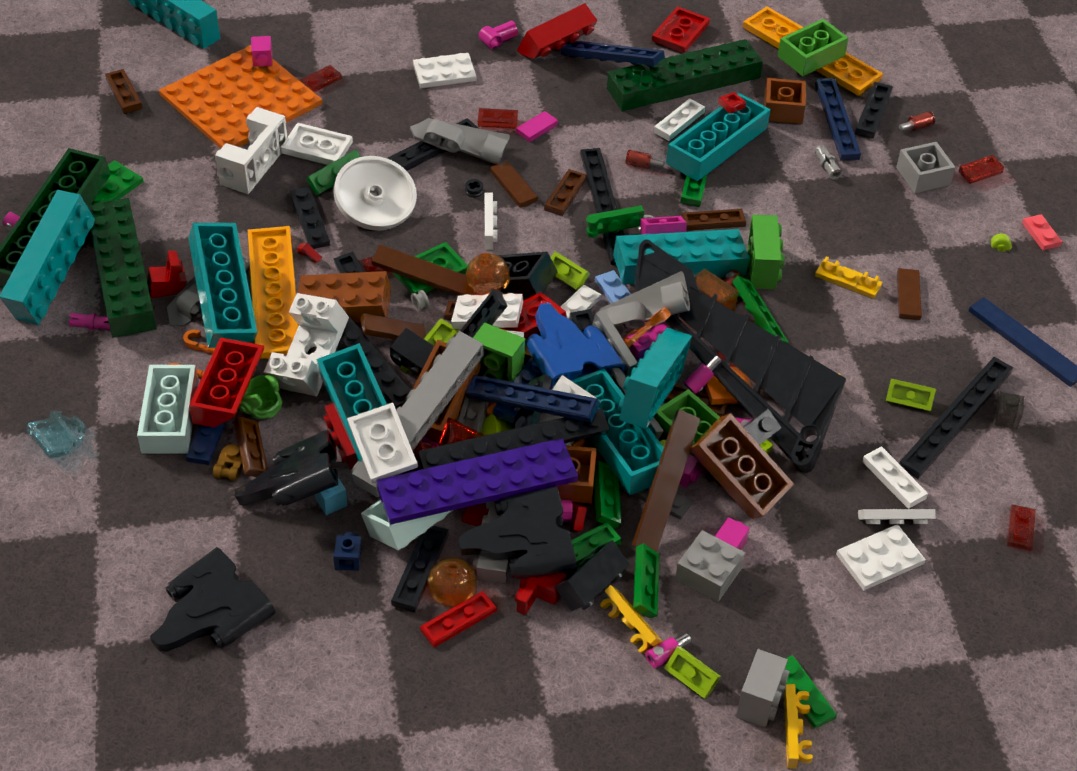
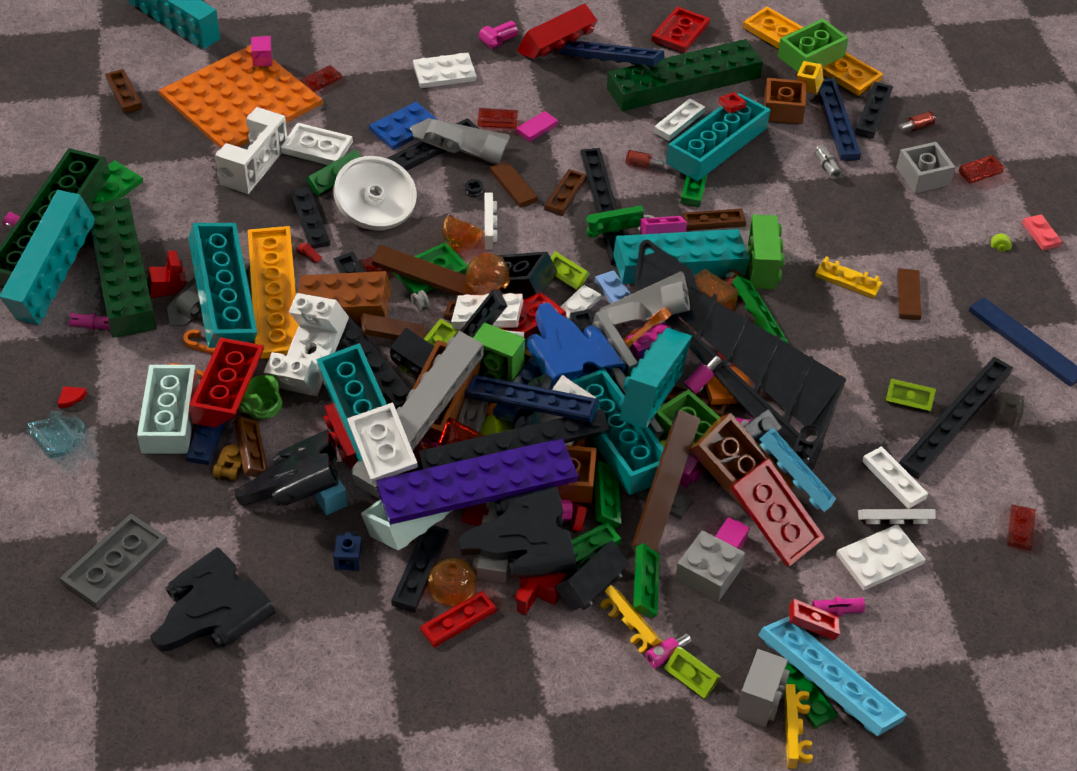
(70, 396): none -> red tile
(113, 560): none -> dark grey plate
(395, 128): none -> blue plate
(460, 233): none -> clear orange cylinder
(777, 512): none -> plate
(803, 477): none -> medium azure plate
(812, 74): none -> yellow brick
(814, 619): none -> red plate
(833, 676): none -> medium azure plate
(855, 605): none -> dark pink pin

